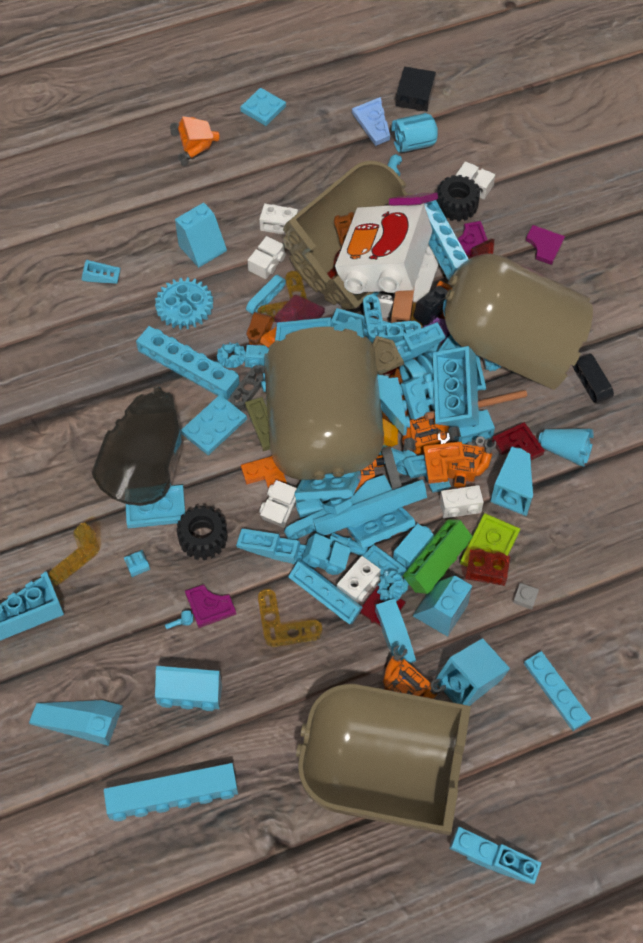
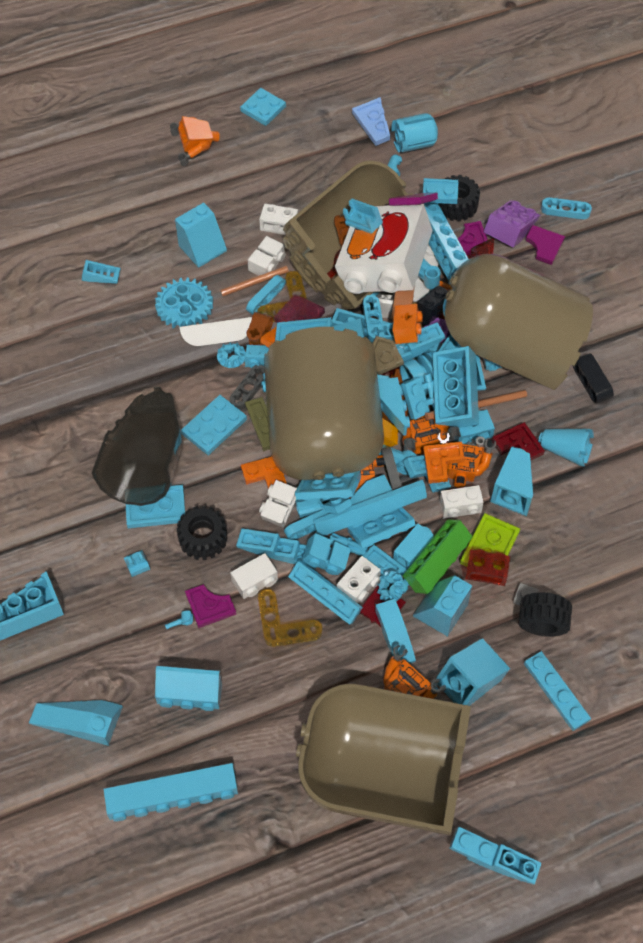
(87, 549): clear yellow beam -> none
(163, 354): medium azure brick -> none
(216, 332): none -> white brick
(253, 281): none -> nougat bar
(254, 576): none -> white brick
(362, 216): none -> medium azure hinge
(407, 323): none -> orange brick
(415, 88): black brick -> none
(429, 275): none -> medium azure piece
(446, 190): none -> medium azure plate
(483, 178): white piece -> none
(511, 223): none -> medium lavender slope
(545, 614): none -> black tyre
(554, 202): none -> medium azure beam

